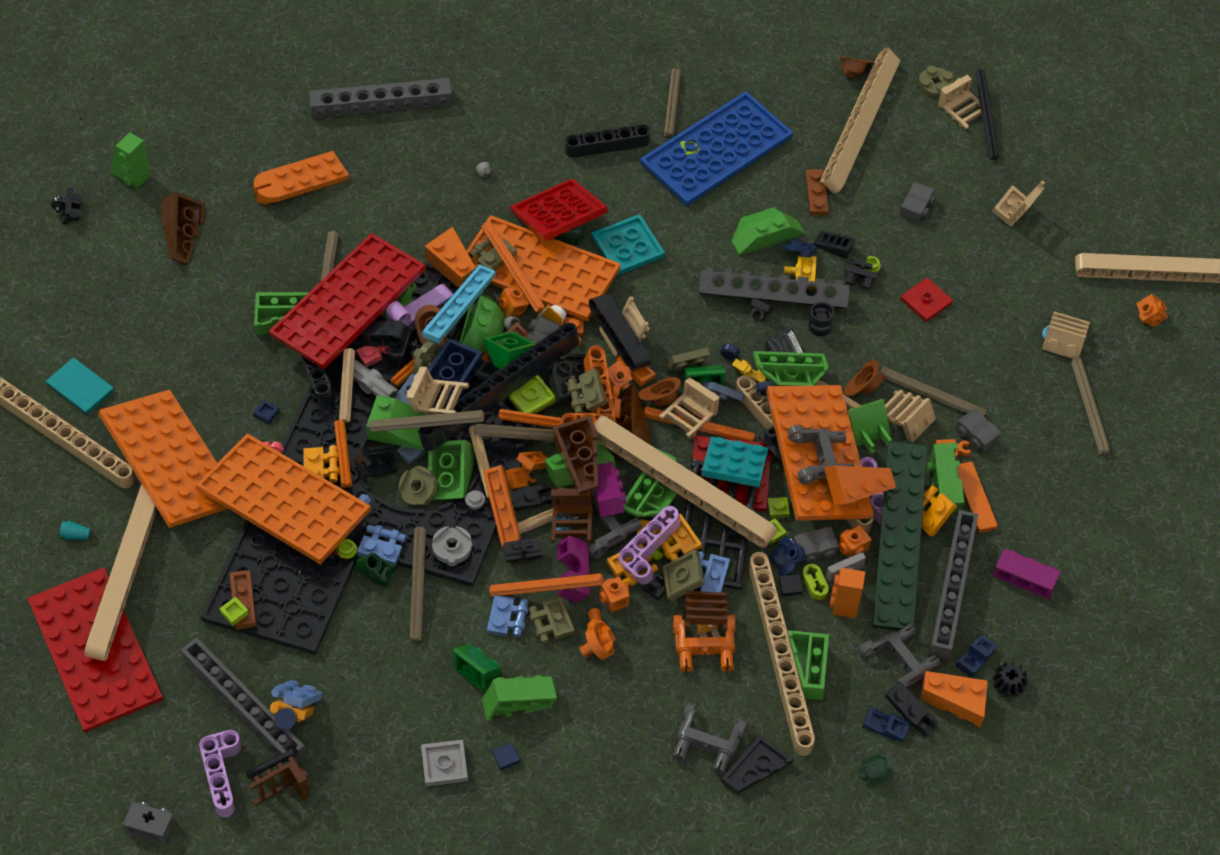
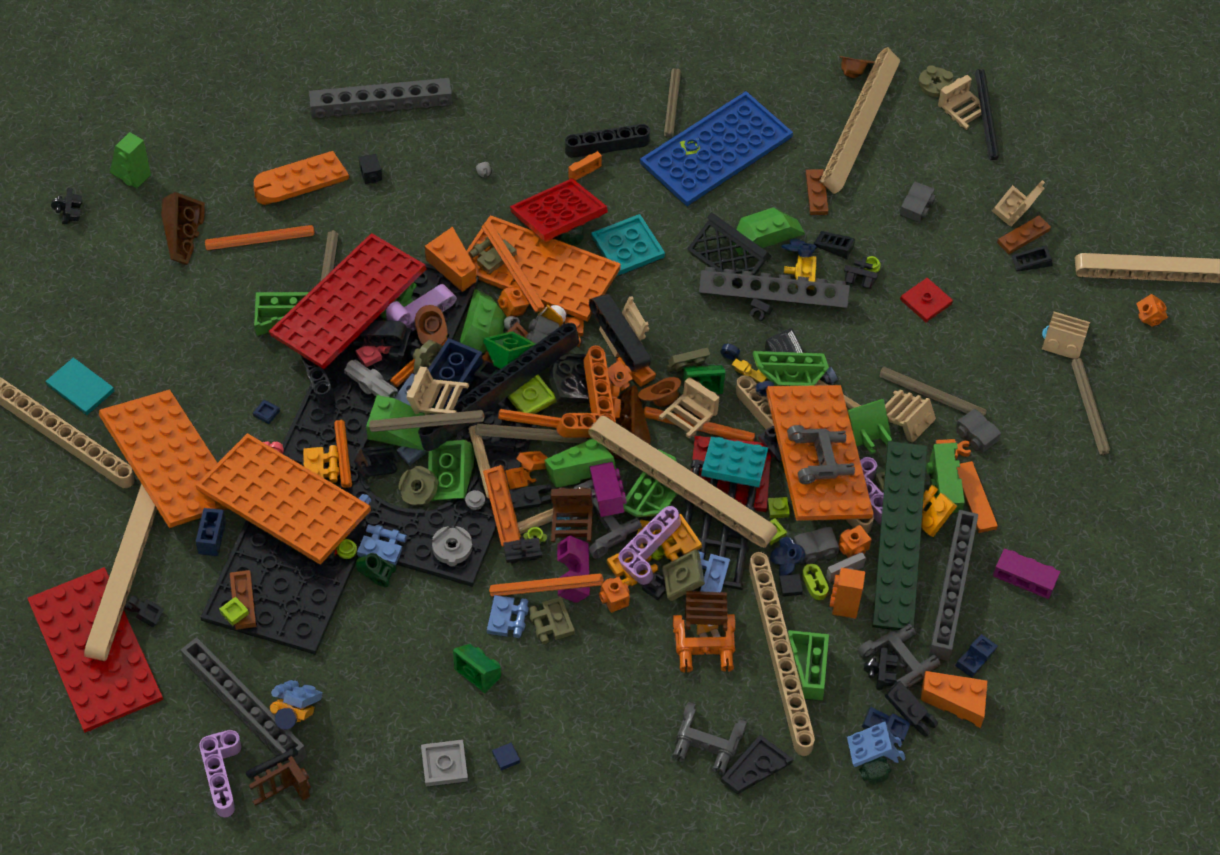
(74, 531): teal cone -> none
(146, 611): none -> black plate
(154, 830): dark grey brick -> none
(210, 532): none -> dark blue brick
(259, 237): none -> orange axle
(347, 385): tan axle -> none
(370, 169): none -> black brick
(417, 584): dark tan axle -> none
(458, 304): medium azure plate -> none
(518, 694): bright green wedge -> none
(535, 531): none -> lime plate
(578, 450): reddish brown wedge -> none
(585, 166): none -> orange plate
(592, 391): olive plate -> none
(599, 637): orange pin -> none
(723, 392): sand blue plate -> none
(734, 236): none -> black fence
(821, 319): black wheel -> none
(830, 376): none -> sand blue plate
(855, 483): orange wedge -> none
(866, 380): dark orange piece -> none
(874, 743): none -> medium blue plate
(885, 661): none -> black hips
(1013, 686): black gear -> none
(1024, 234): none -> dark orange plate
(1036, 252): none -> black slope

